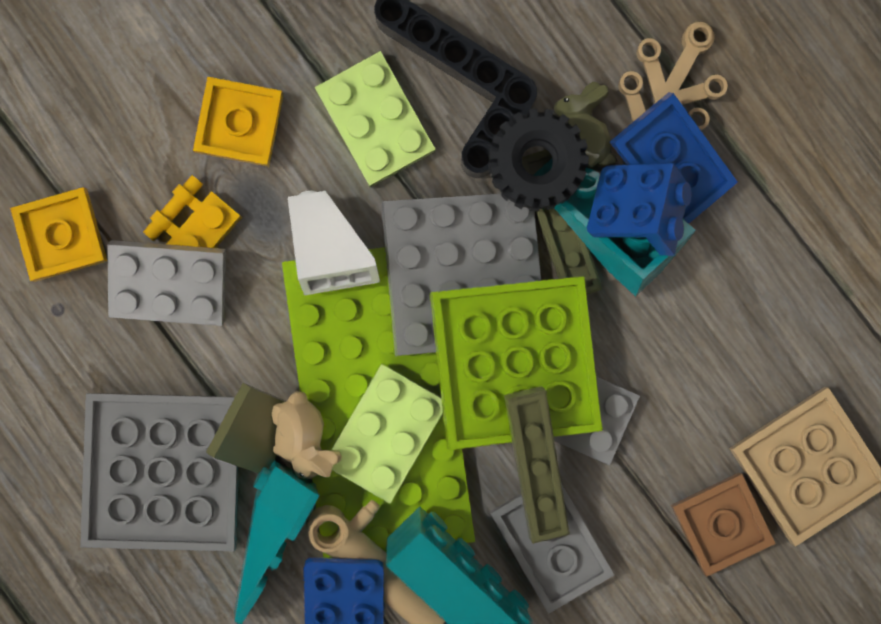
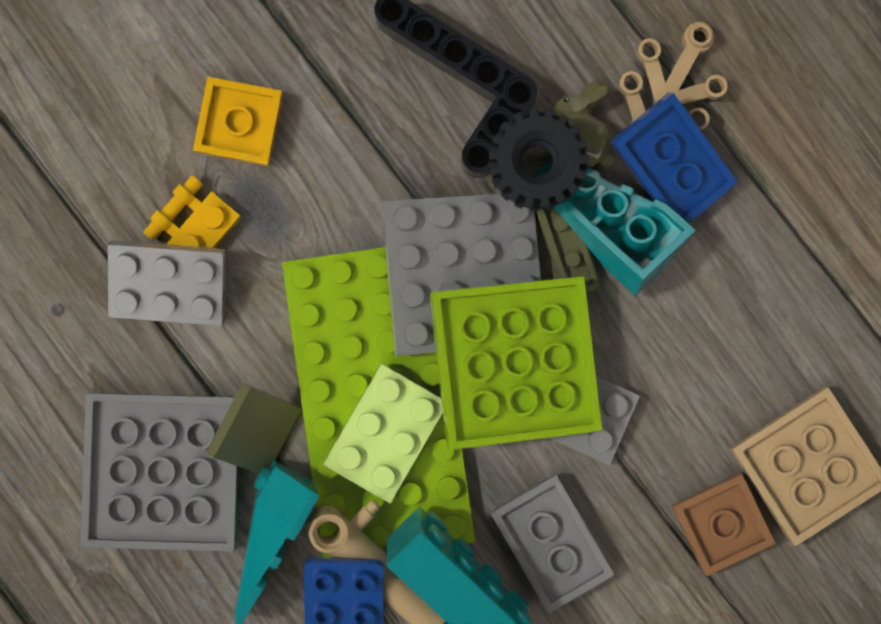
(58, 234): yellow plate -> none
(300, 436): tan animal -> none
(327, 247): white slope -> none
(375, 119): yellowish green plate -> none
(537, 464): olive tile -> none
(641, 203): blue bracket -> none

